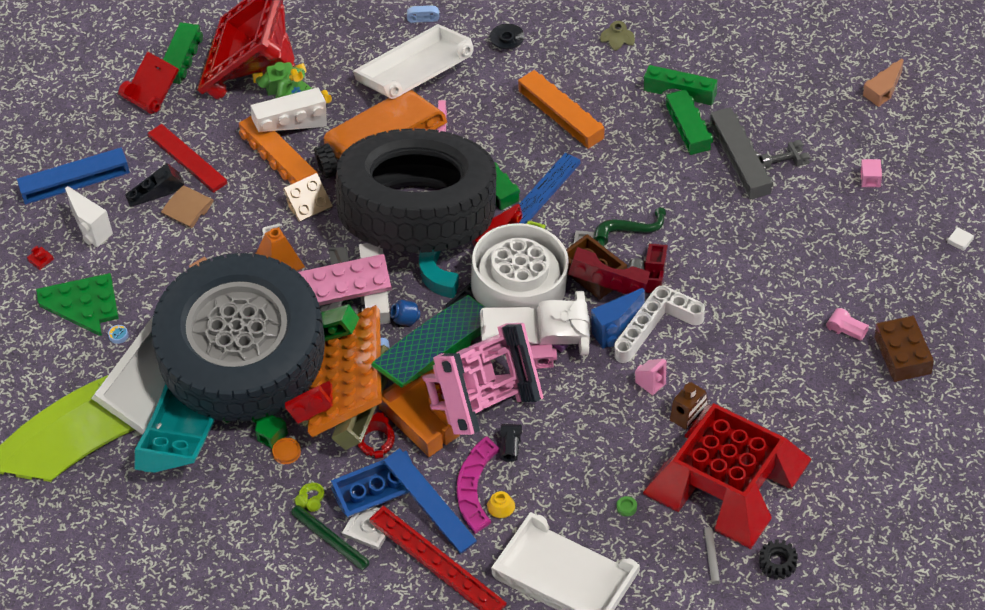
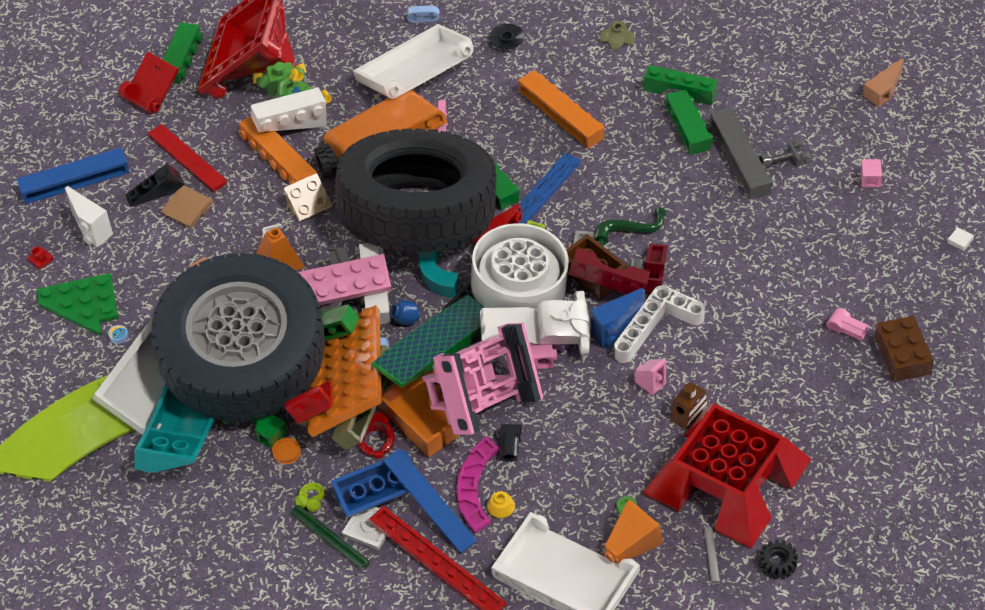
(632, 534): none -> orange slope

